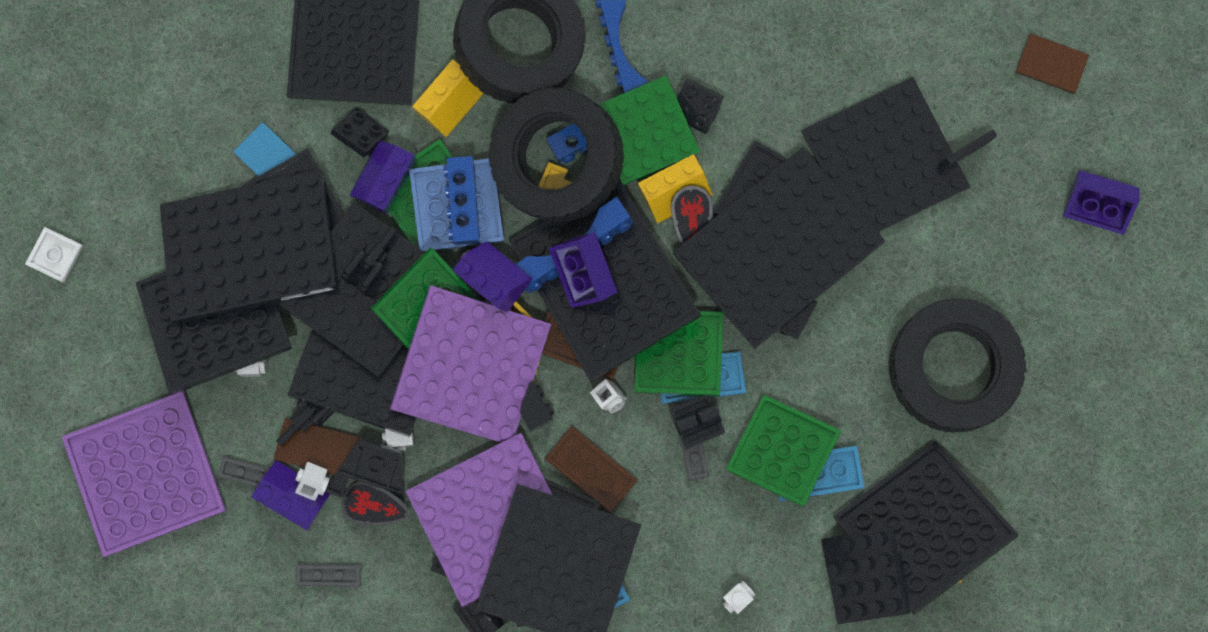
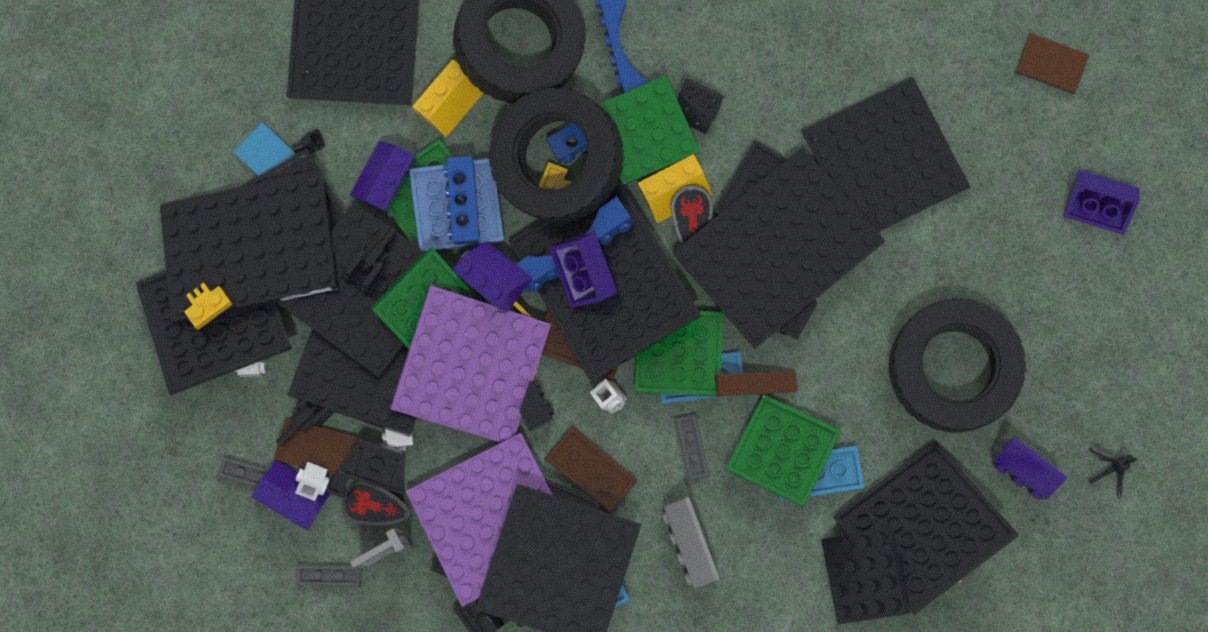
(54, 255): white plate -> none
(143, 474): medium lavender plate -> none
(206, 305): none -> yellow hinge
(311, 141): none -> black piece
(359, 132): black plate -> none
(396, 542): none -> light grey fence
(691, 543): none -> light grey slope
(697, 421): black plate -> none
(738, 597): white brick -> none
(756, 383): none -> reddish brown tile
(967, 150): black tile -> none
(1028, 469): none -> dark purple slope
(1119, 465): none -> black plant

